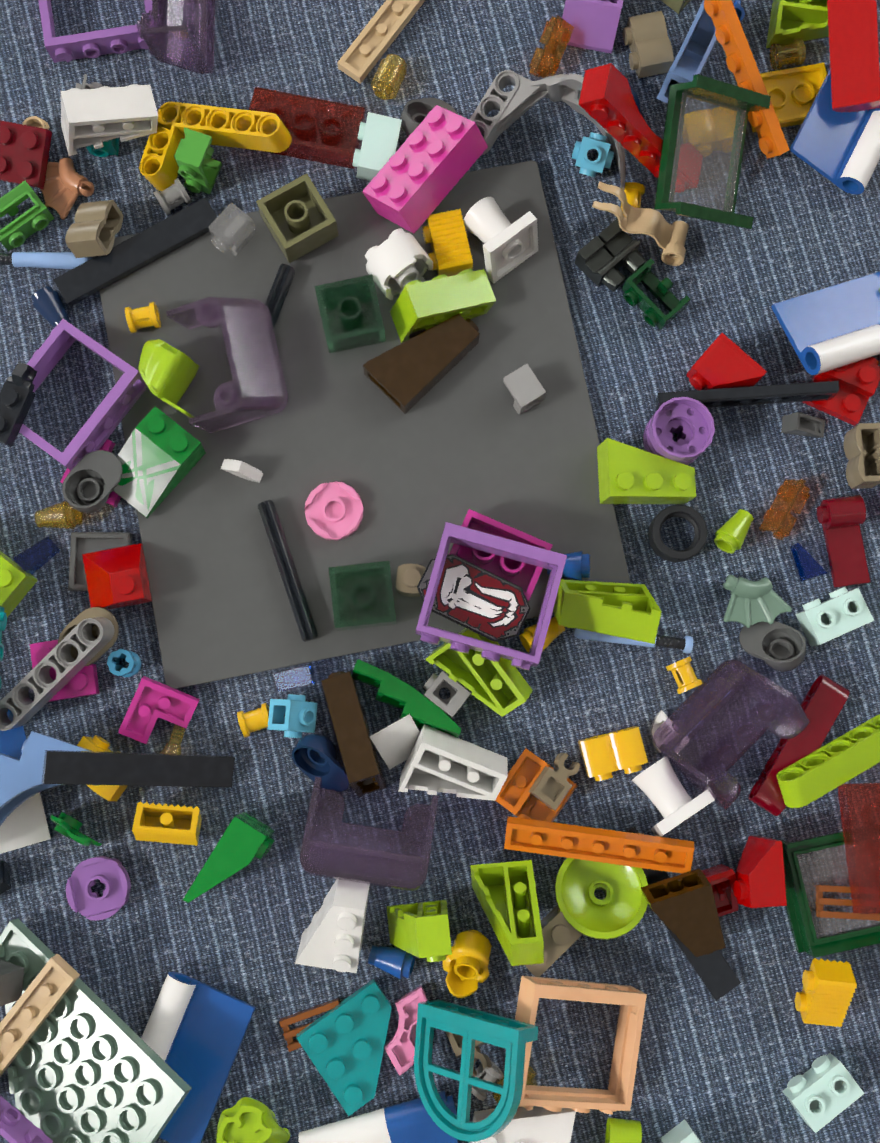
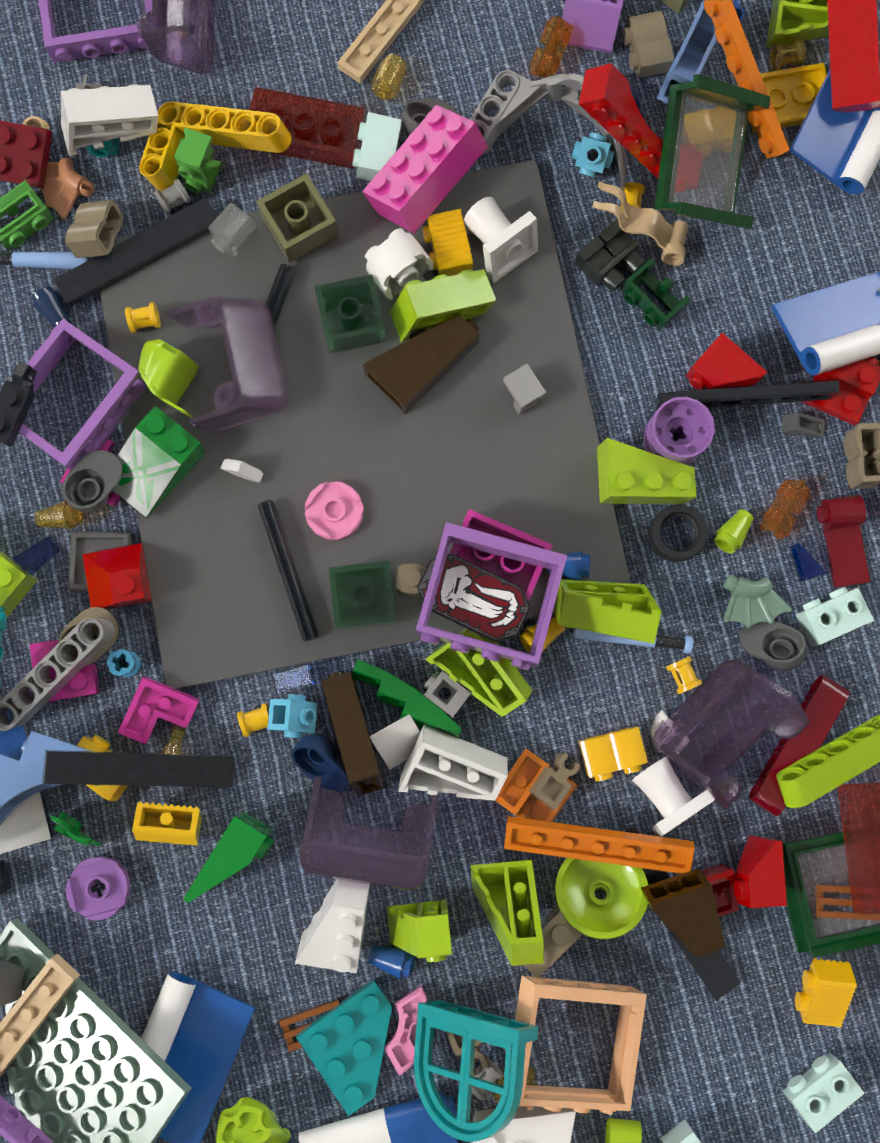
(467, 963): yellow head -> none

